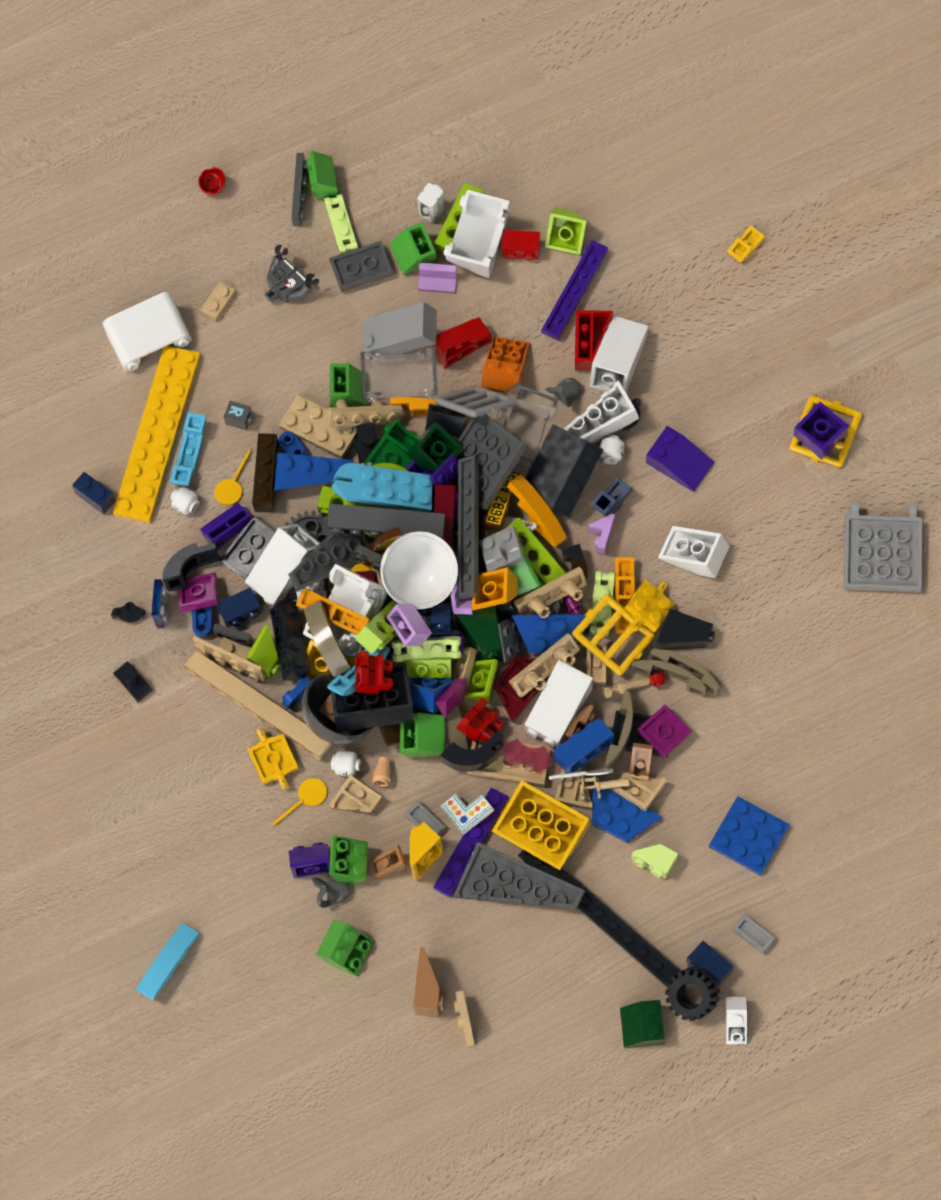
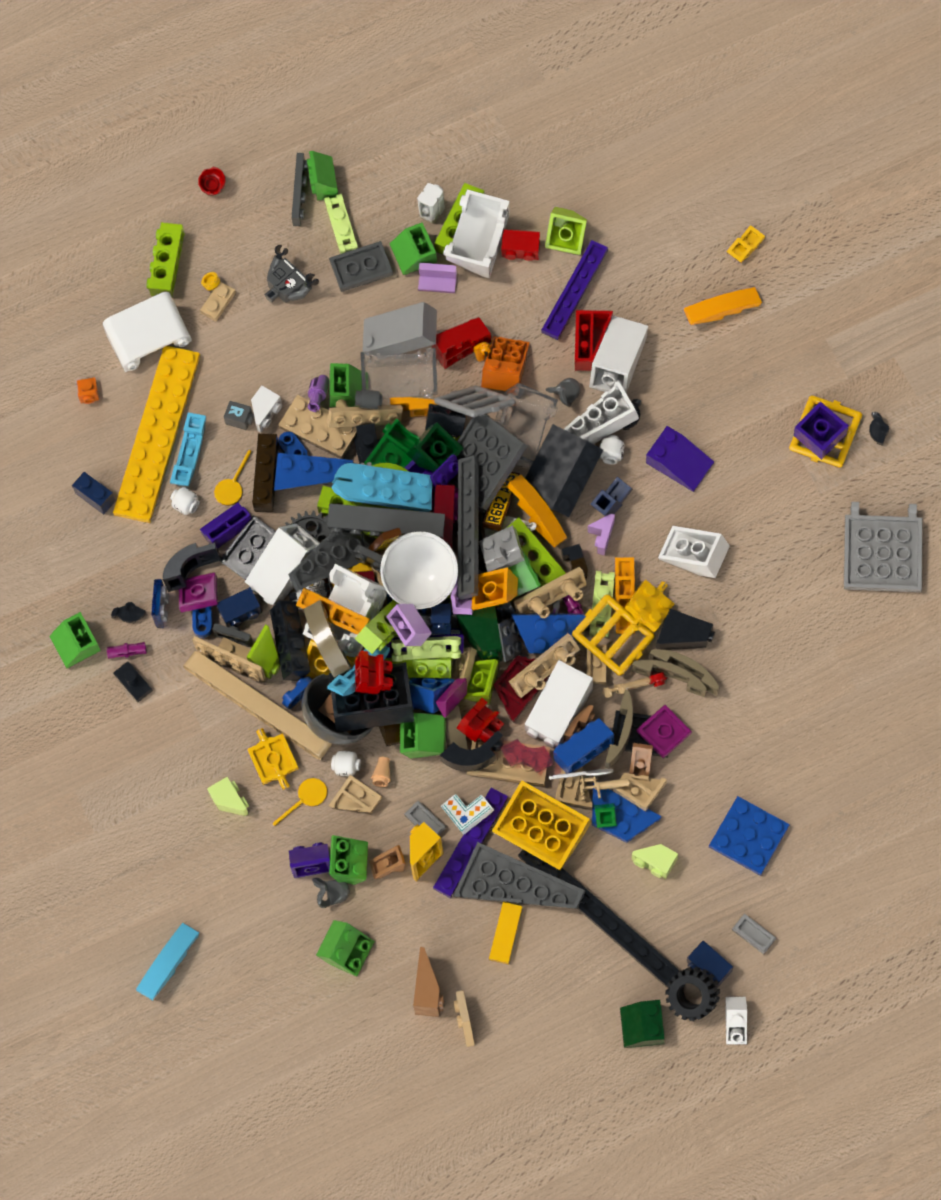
(74, 640): none -> bright green slope
(87, 390): none -> orange bracket
(126, 650): none -> magenta pin
(167, 233): none -> lime brick
(210, 281): none -> yellow tile
(226, 797): none -> yellowish green slope
(265, 405): none -> white slope
(317, 392): none -> medium lavender arm
(368, 399): none -> dark grey brick
(480, 350): none -> light orange arm
(505, 933): none -> yellow tile
(605, 815): none -> green slope
(722, 305): none -> light orange slope
(878, 429): none -> black piece

